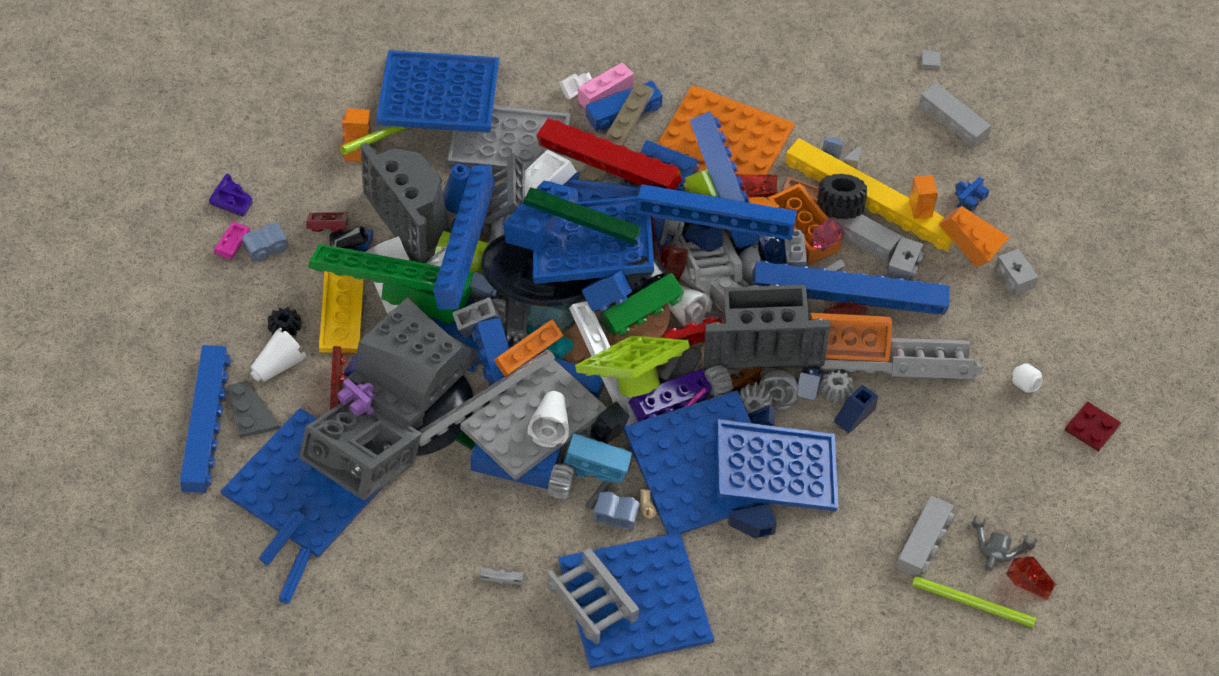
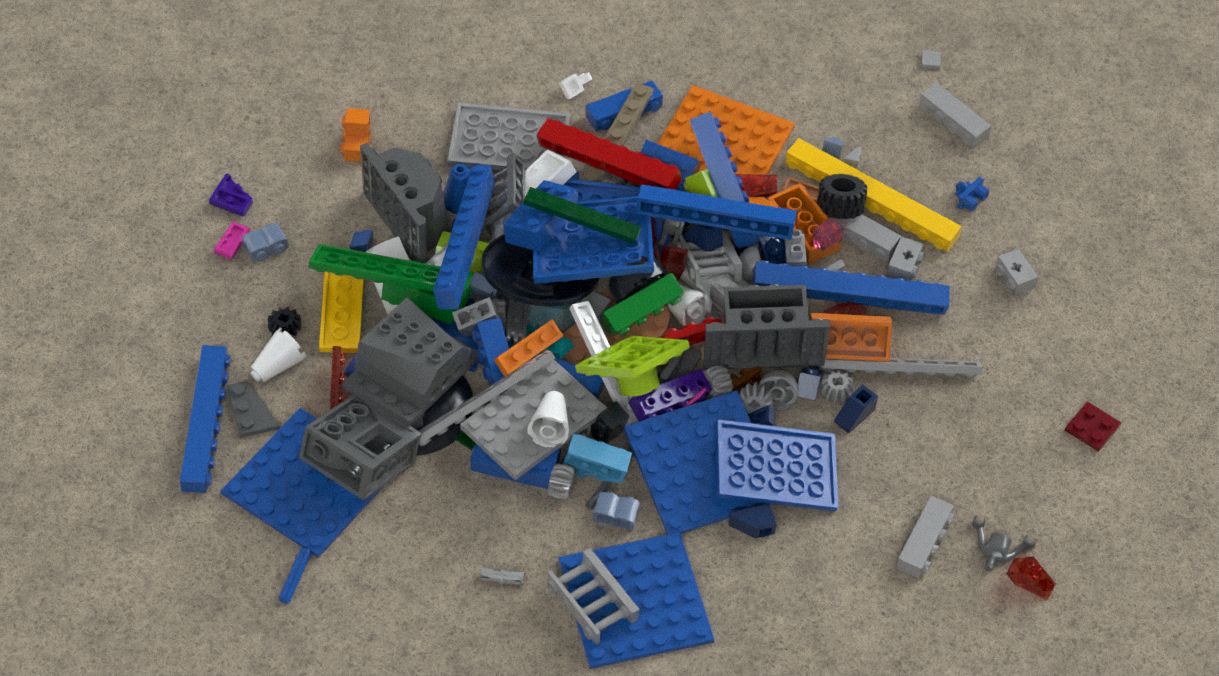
(281, 537): blue axle -> none
(327, 220): dark red plate -> none
(348, 239): black piece -> none
(360, 394): medium lavender hips -> none
(371, 138): lime piece -> none
(438, 91): blue plate -> none
(606, 291): blue brick -> none
(607, 84): bright pink brick -> none
(646, 505): tan arm -> none
(923, 196): orange brick -> none
(931, 358): light grey fence -> none
(973, 235): orange wedge -> none
(974, 601): lime piece -> none
(1027, 378): white head -> none

